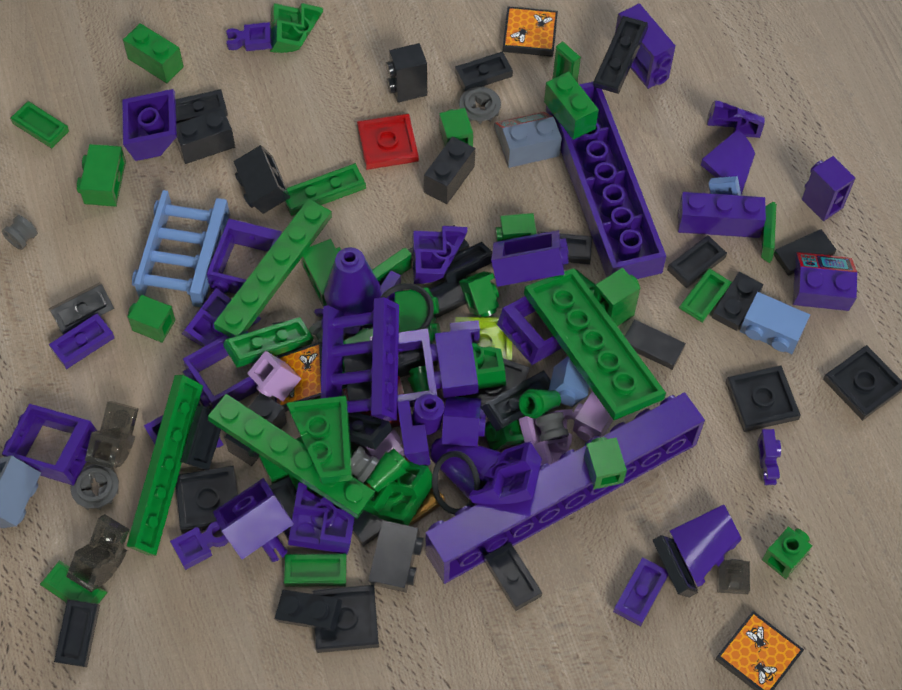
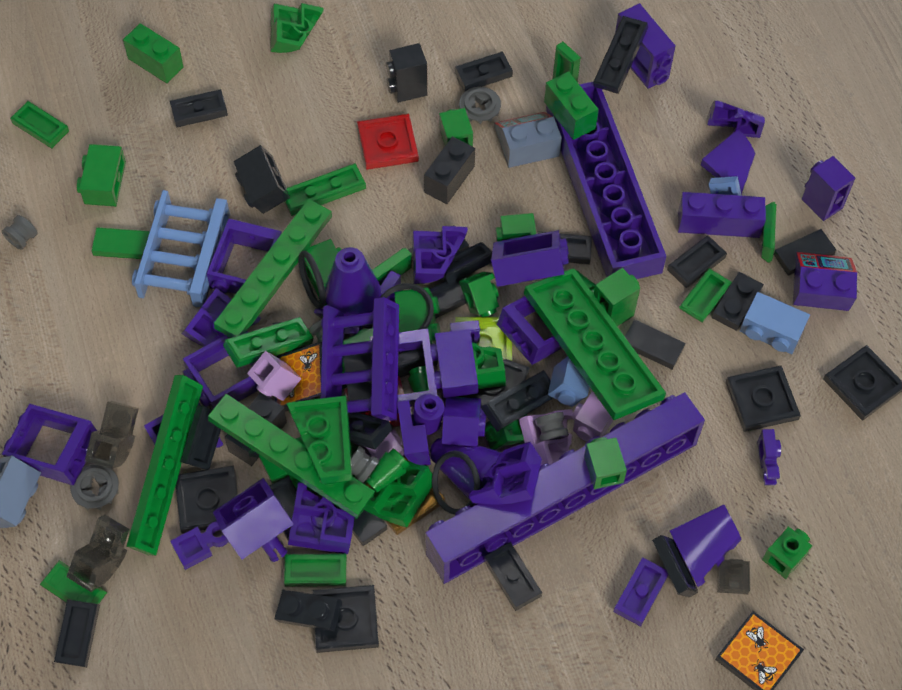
(81, 307): black plate -> none
(81, 341): dark purple plate -> none
(119, 243): none -> green tile
(149, 124): dark purple slope -> none
(151, 318): green brick -> none
(204, 136): black brick -> none
(253, 37): dark purple plate -> none
(321, 289): none -> black tyre
(395, 556): black brick -> none
(530, 31): tile -> none
(538, 402): green cone -> none

